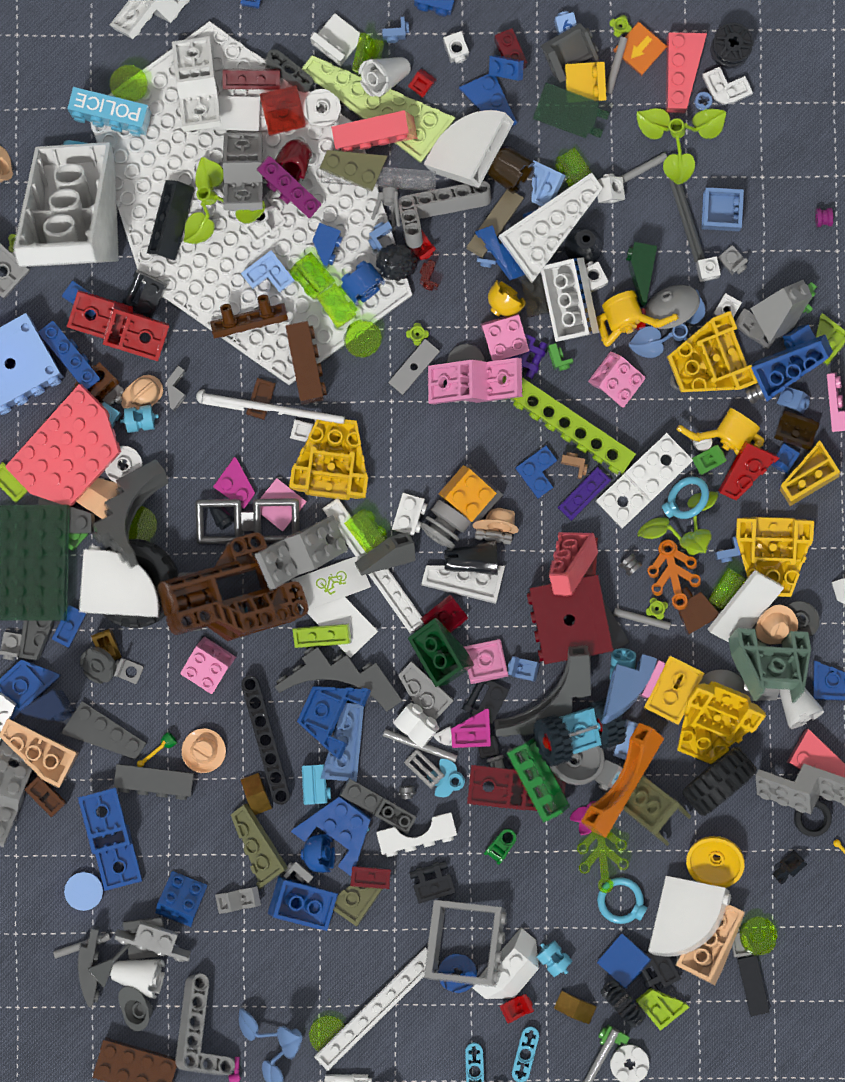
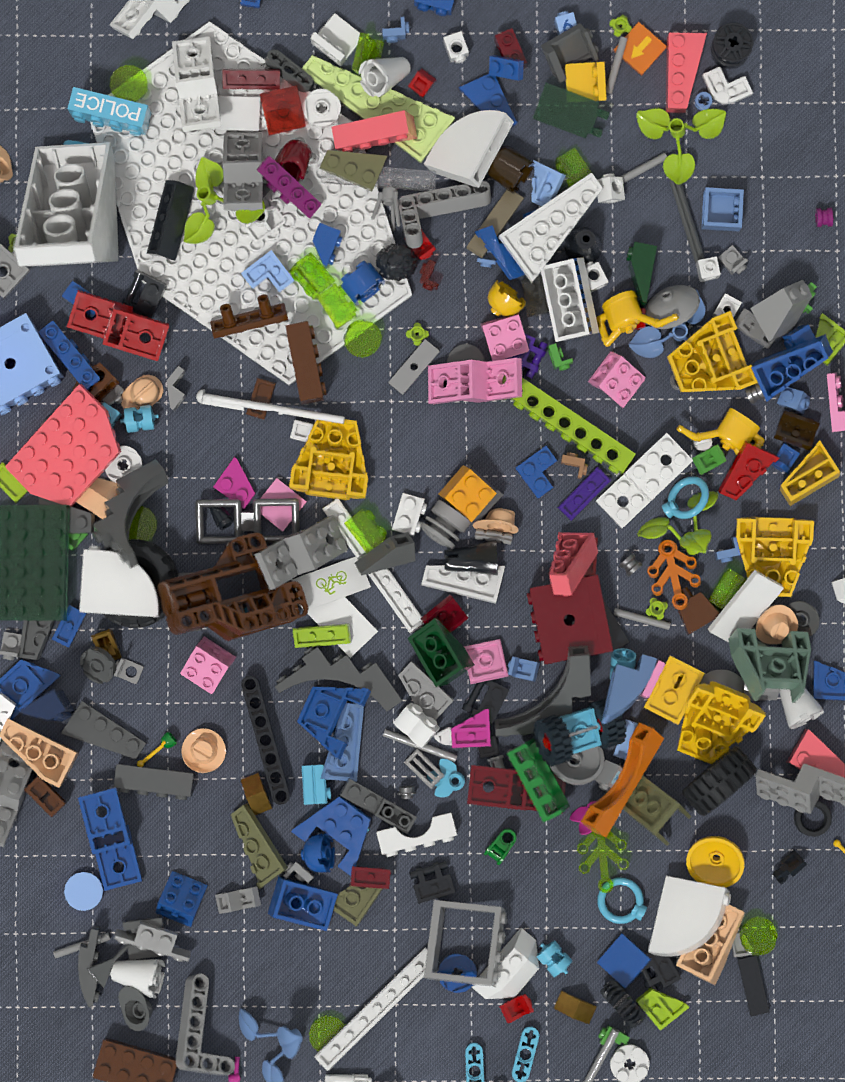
(379, 231): medium blue bracket -> none

